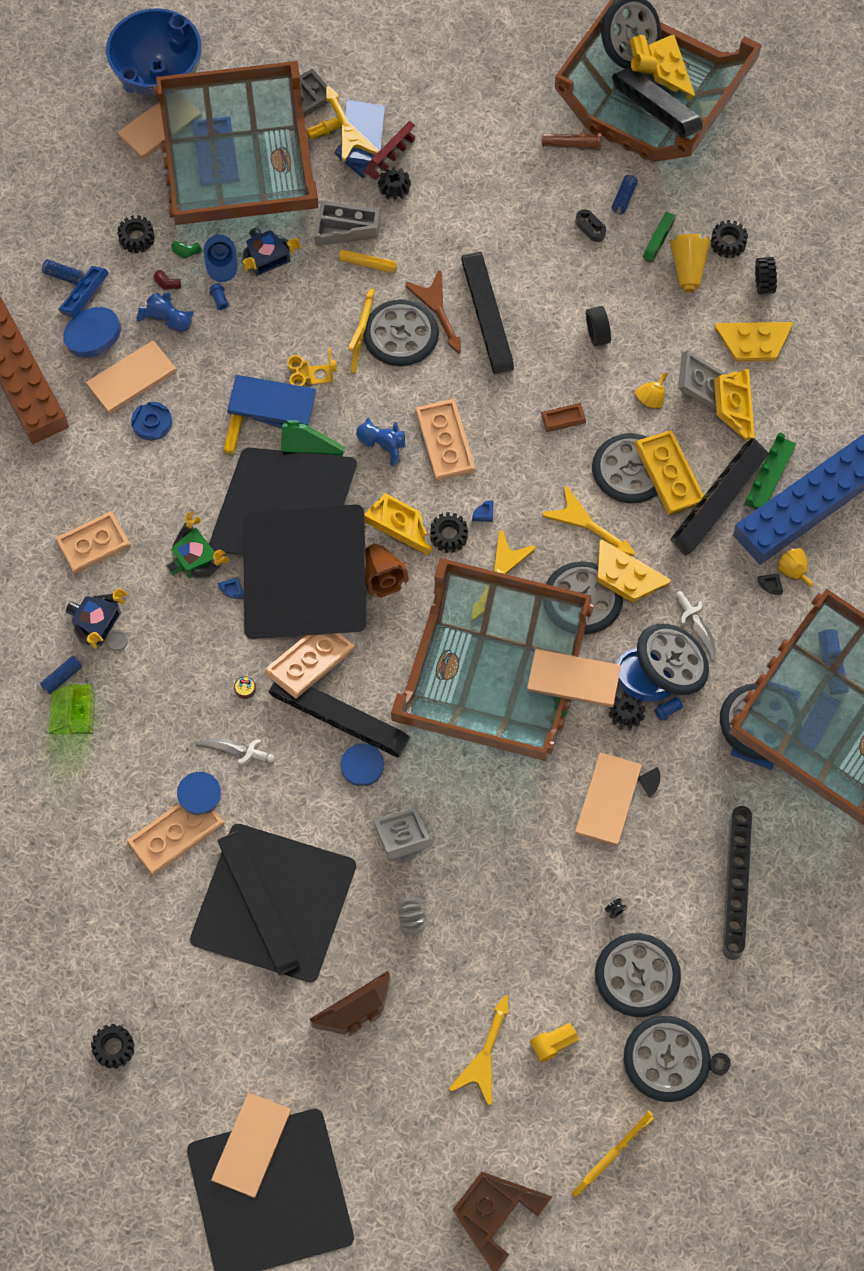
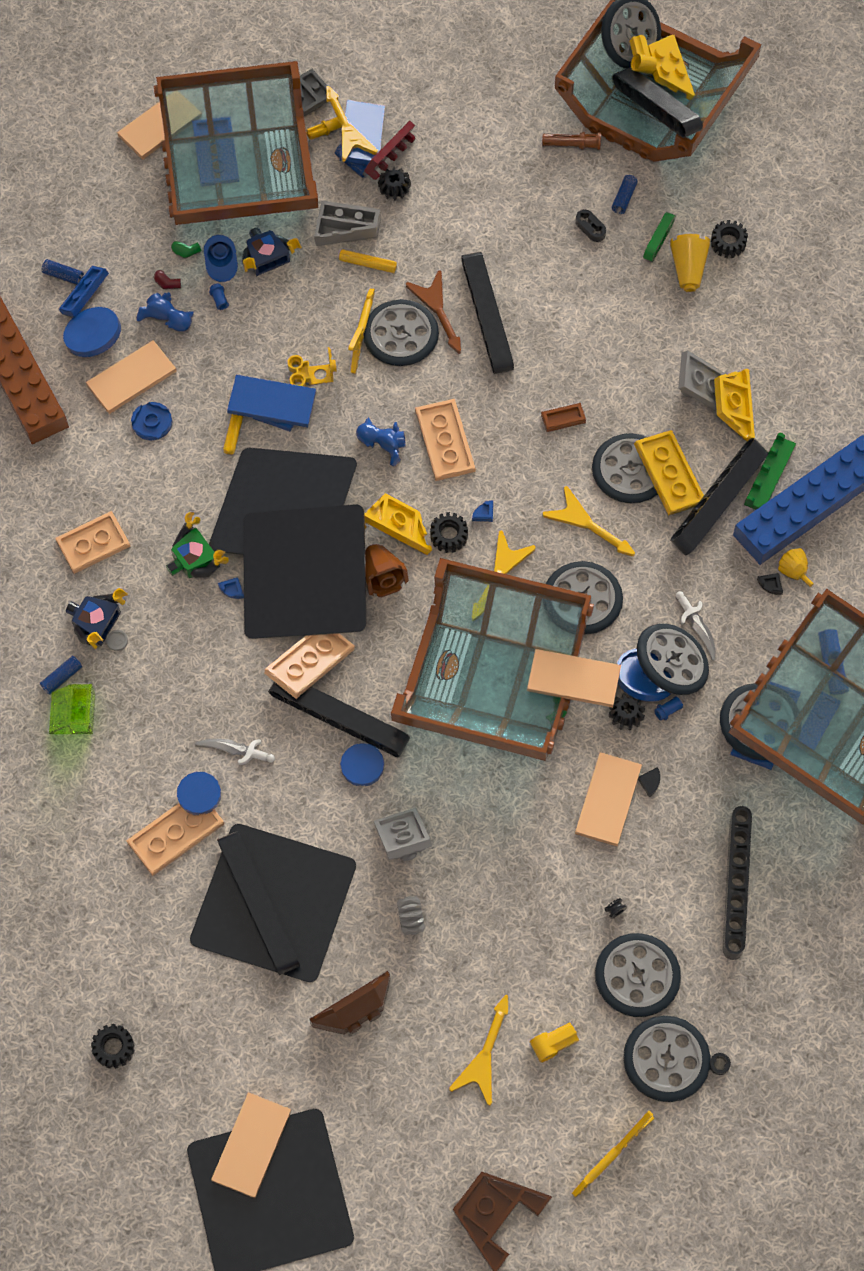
(138, 243): black tyre -> none
(145, 48): blue piece -> none
(245, 687): tile -> none
(304, 439): green slope -> none
(598, 326): black tyre -> none
(626, 574): yellow wing -> none
(652, 393): yellow piece -> none
(754, 340): yellow wing -> none
(765, 275): black tyre -> none

